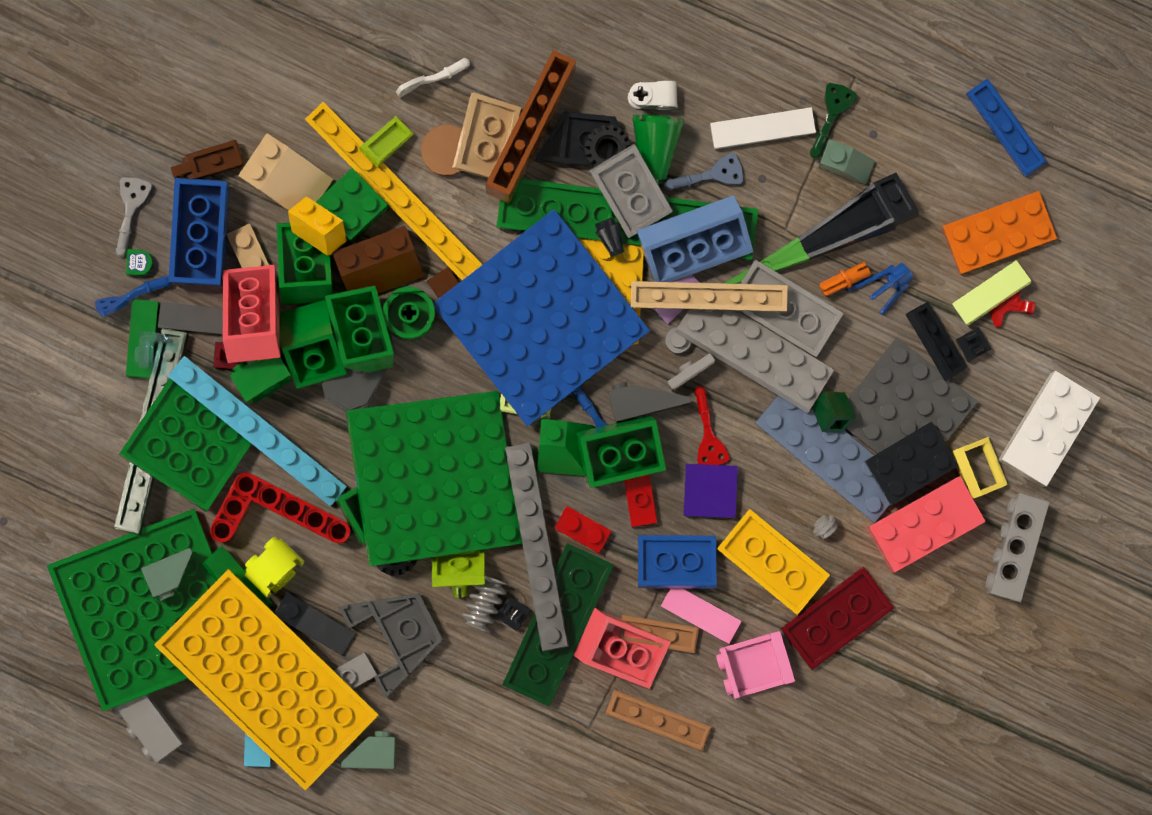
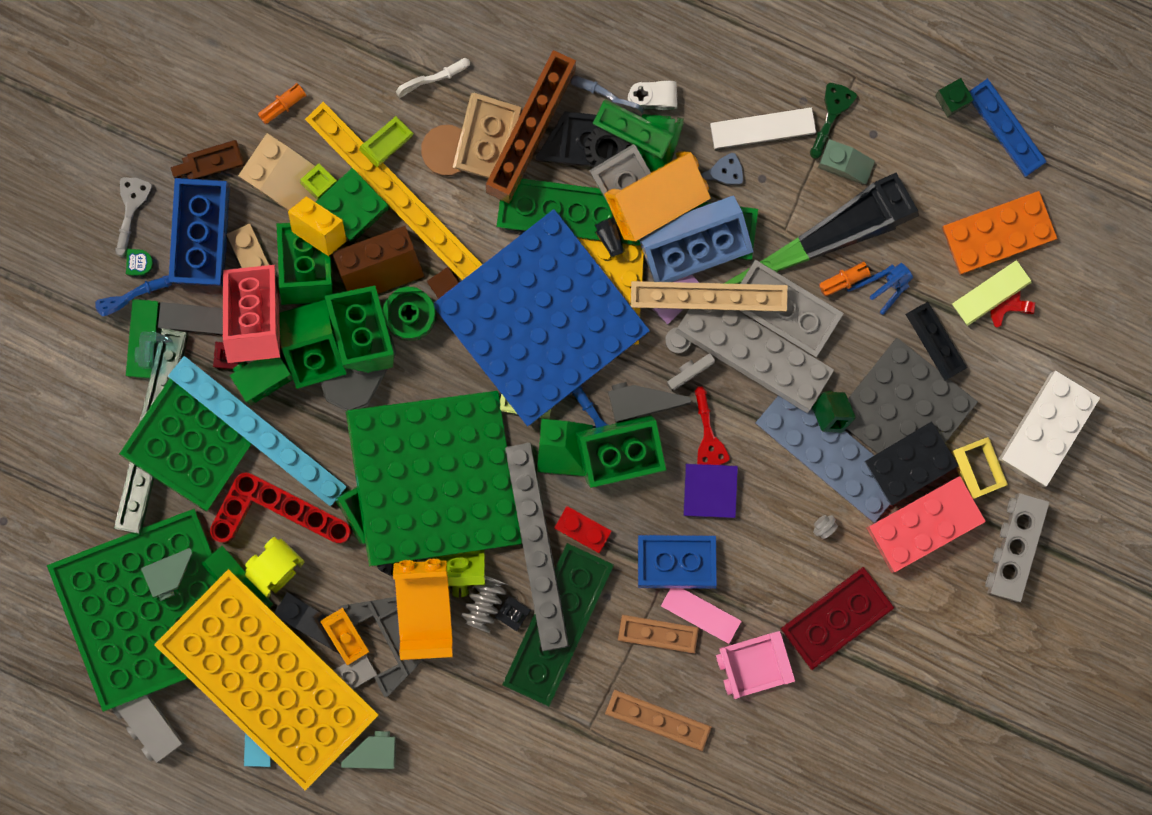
(282, 103): none -> orange axle
(317, 181): none -> lime plate
(344, 636): none -> light orange plate
(423, 609): none -> light orange panel
(595, 88): none -> sand blue piece
(629, 660): coral slope -> none
(633, 129): none -> green tile
(640, 501): red plate -> none
(658, 197): none -> light orange panel
(773, 562): yellow plate -> none
(954, 97): none -> dark green brick
(973, 344): black tile -> none

